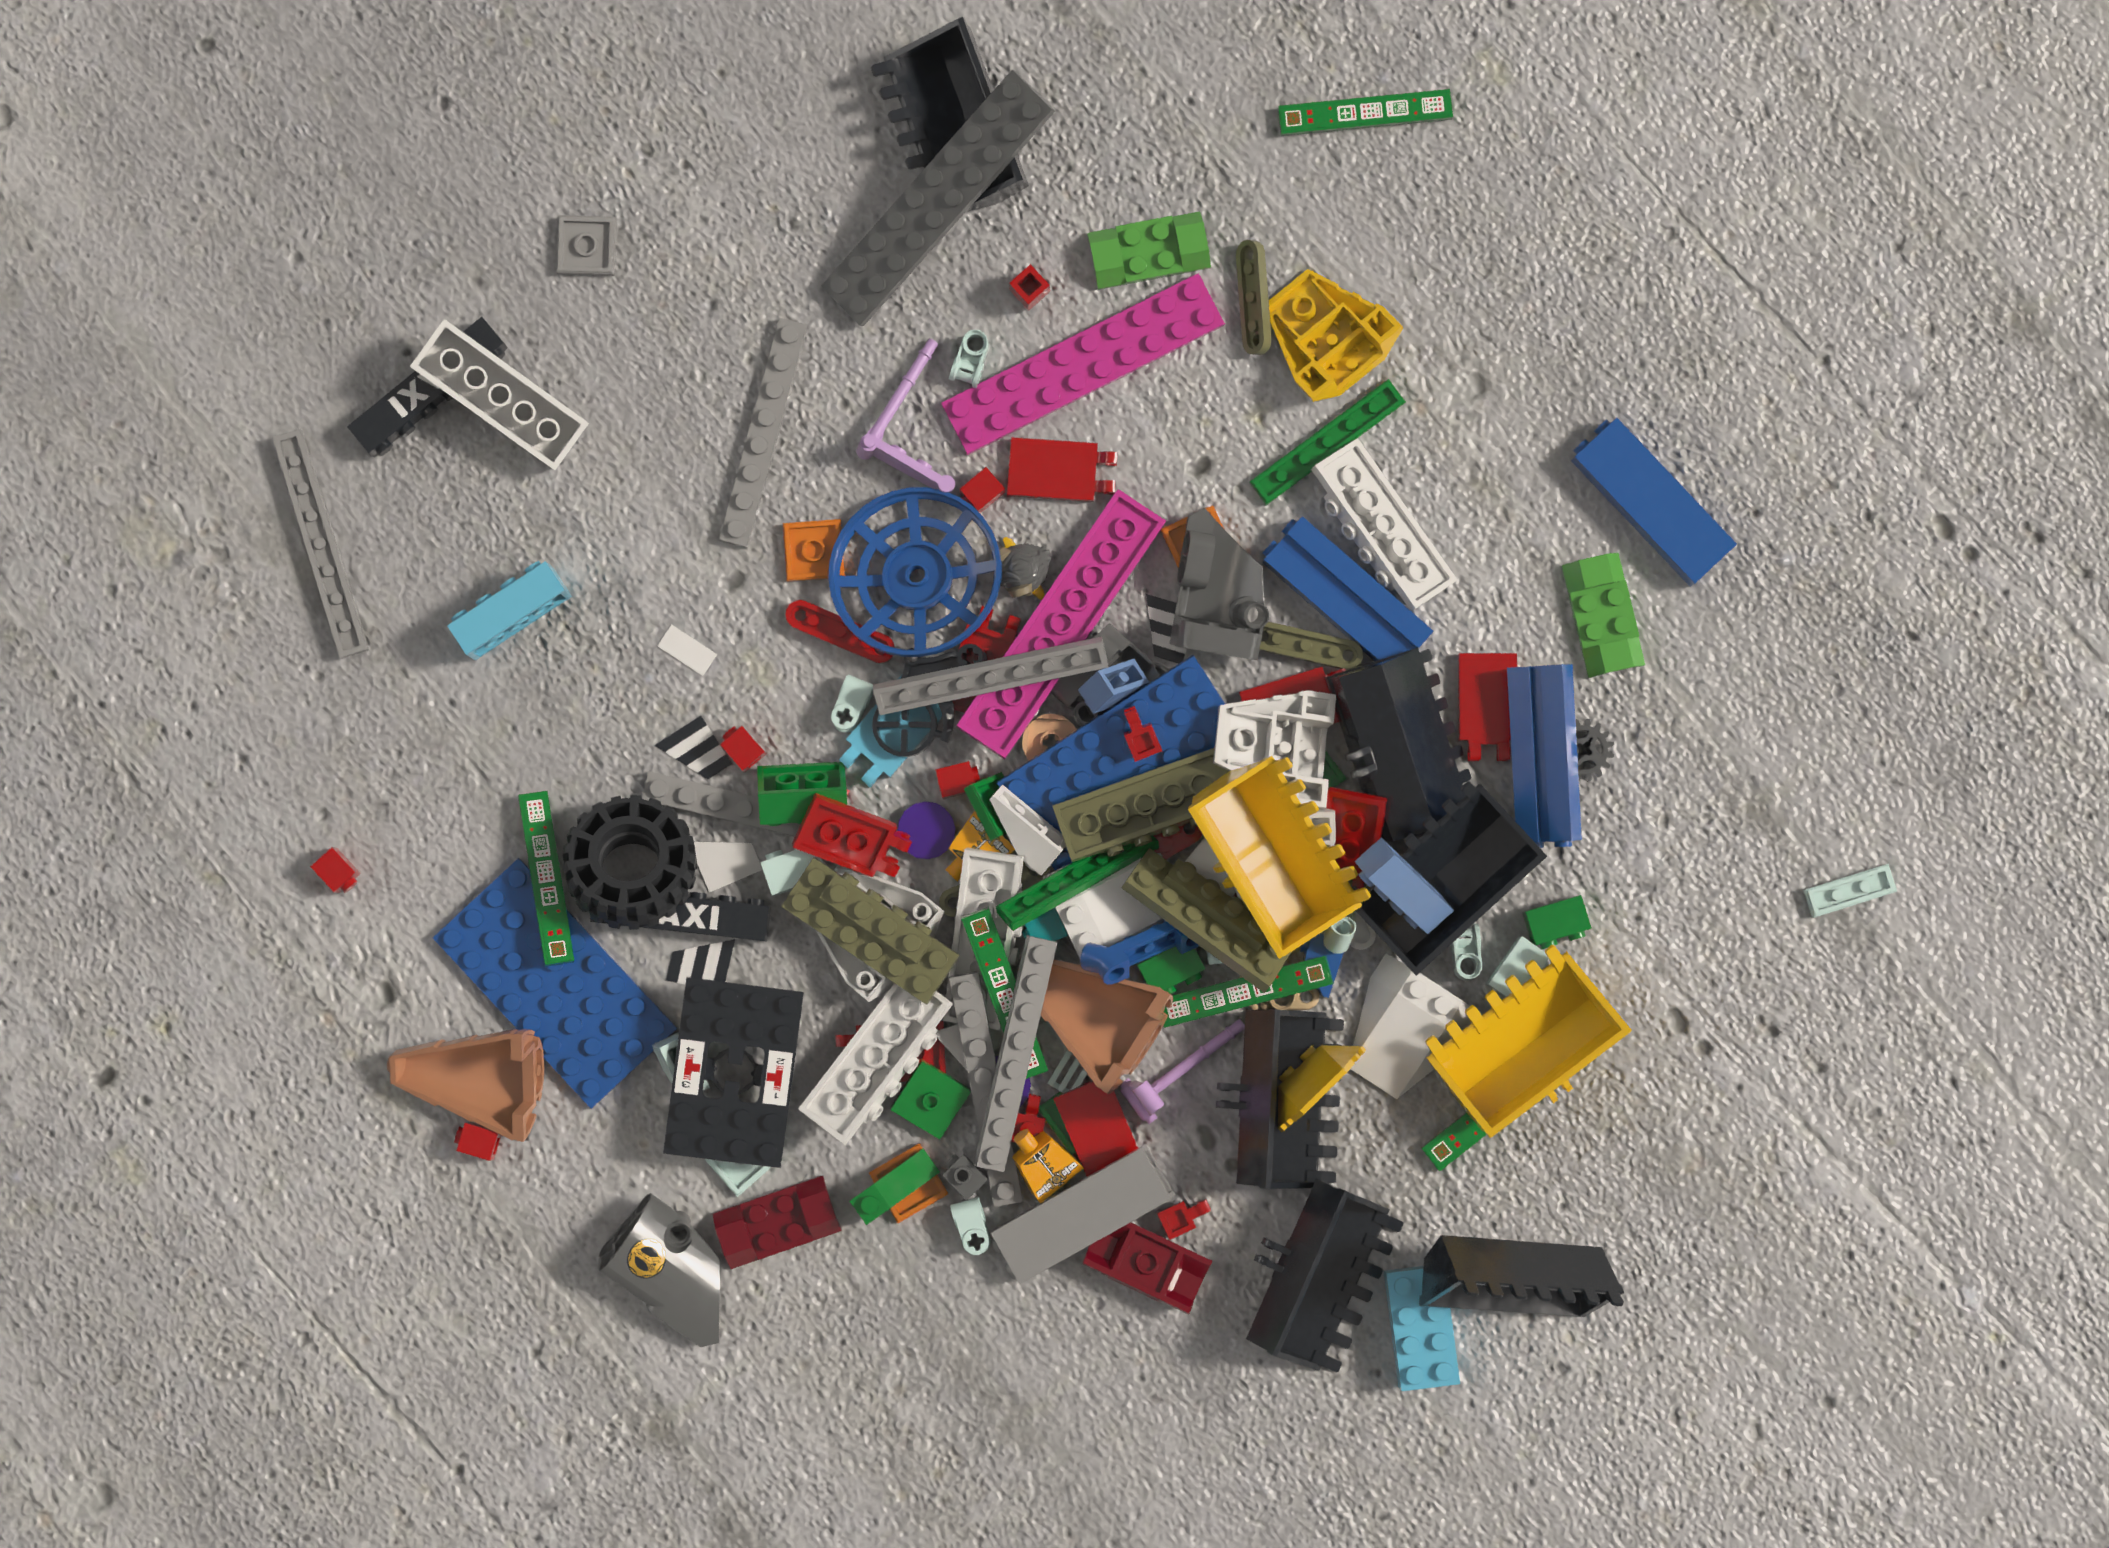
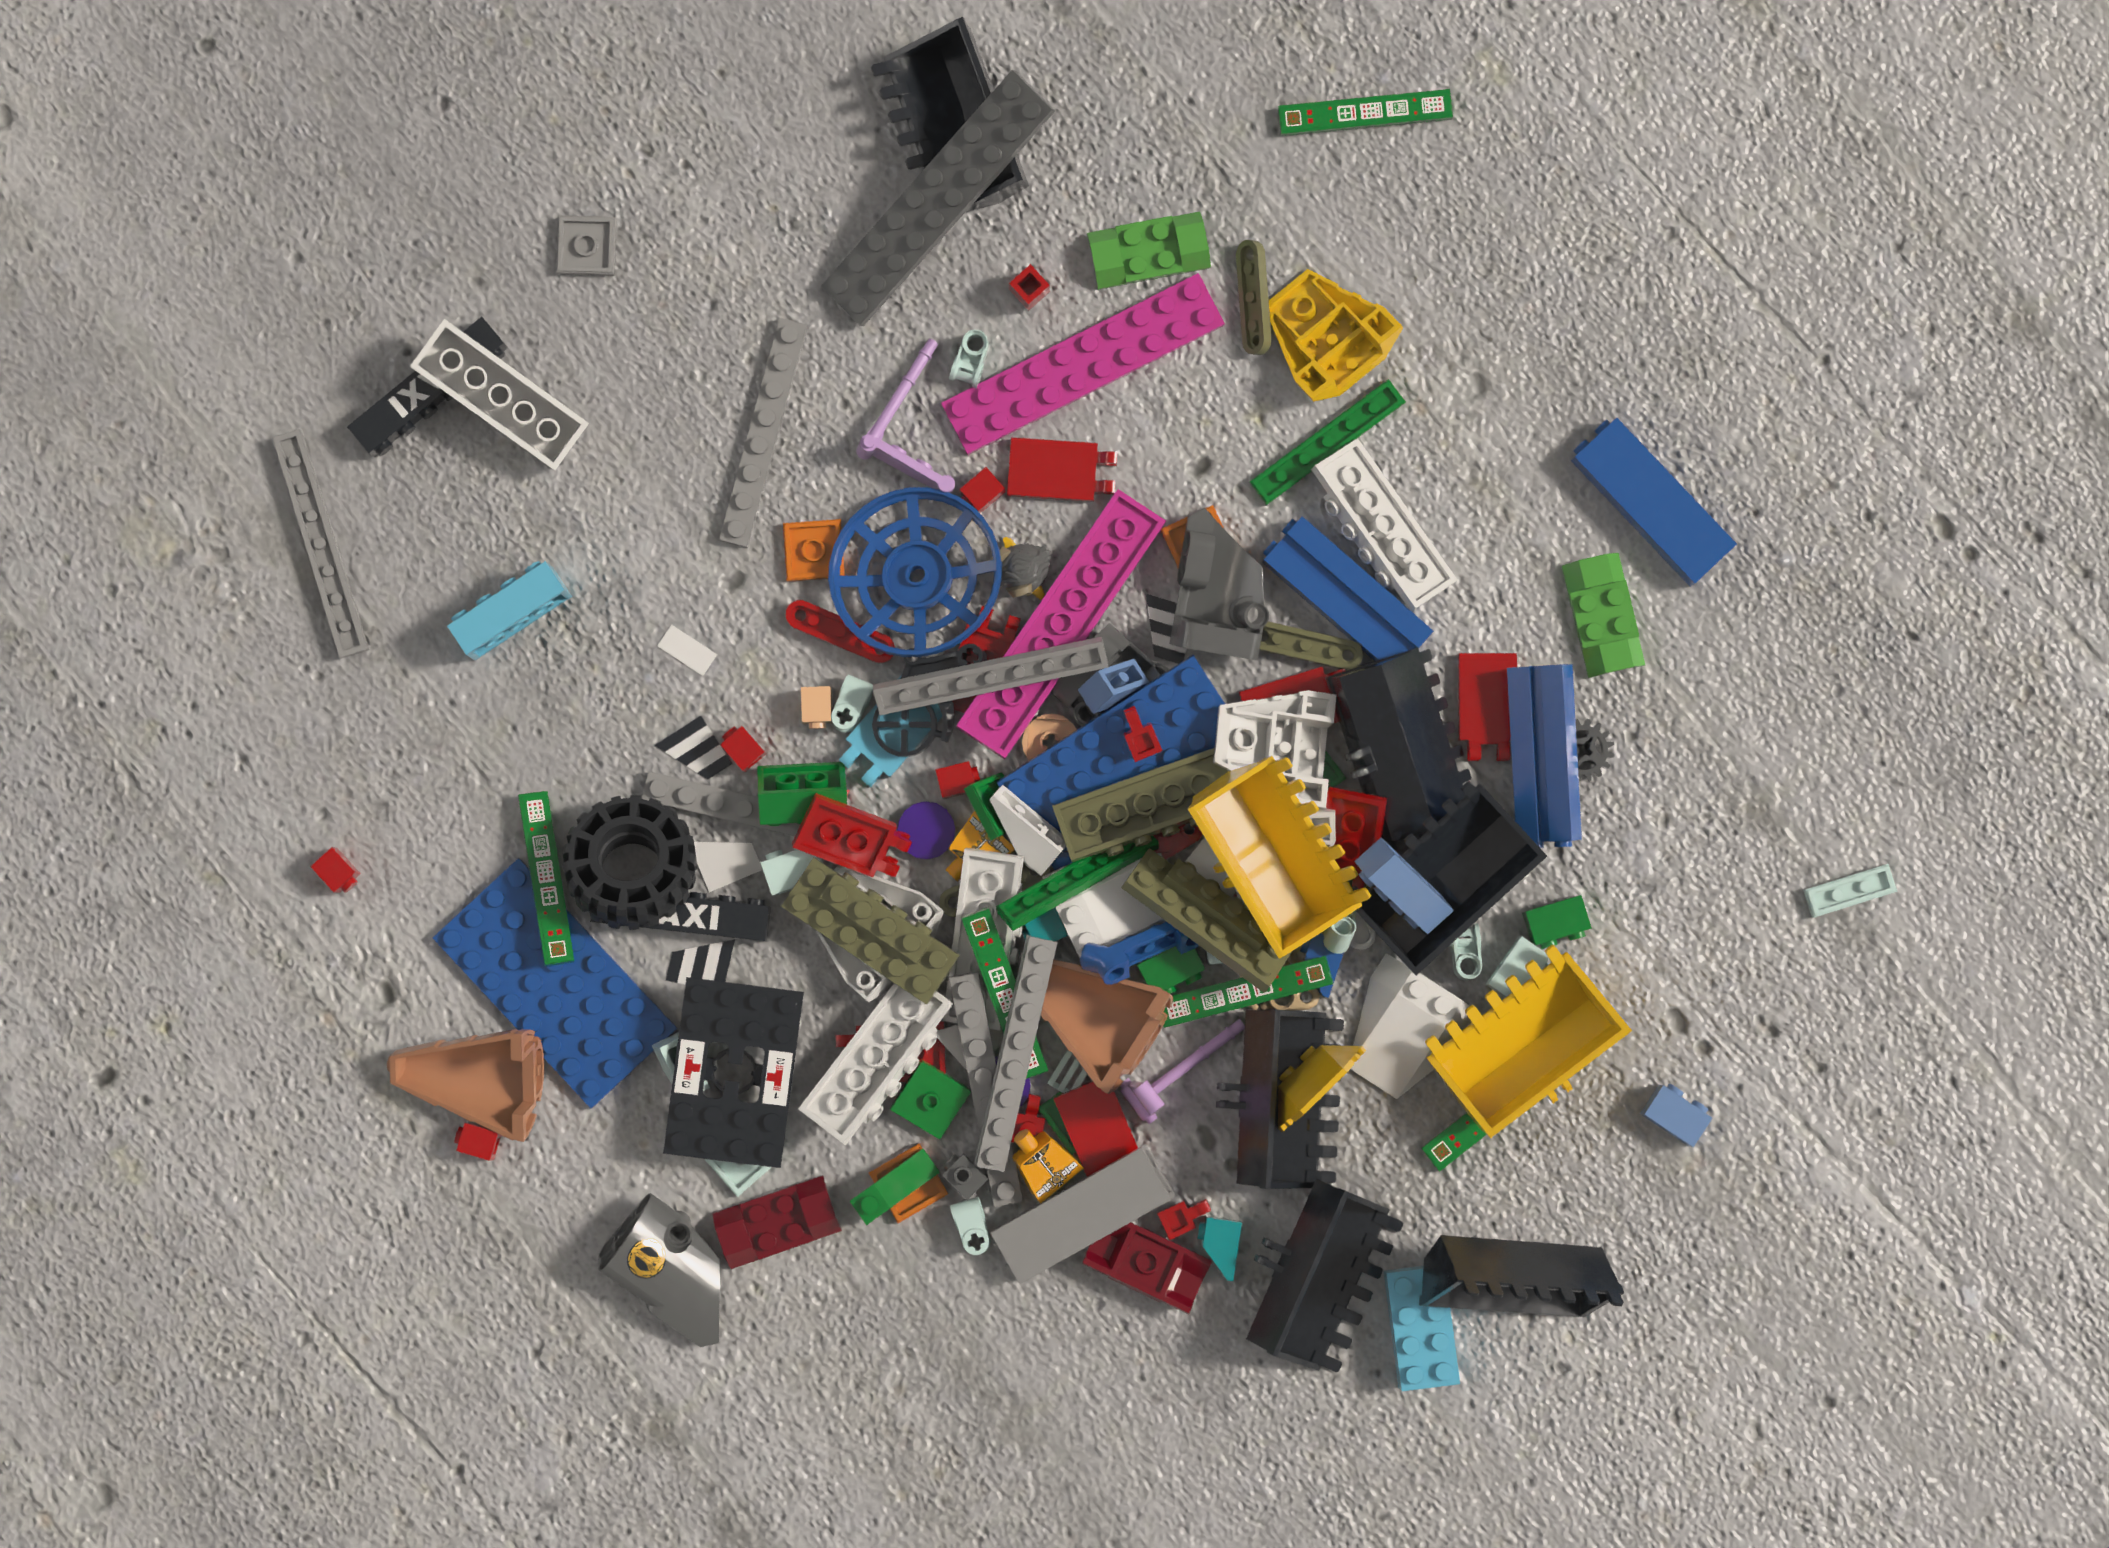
(816, 706): none -> light nougat brick
(1221, 1241): none -> teal slope
(1676, 1115): none -> medium blue brick

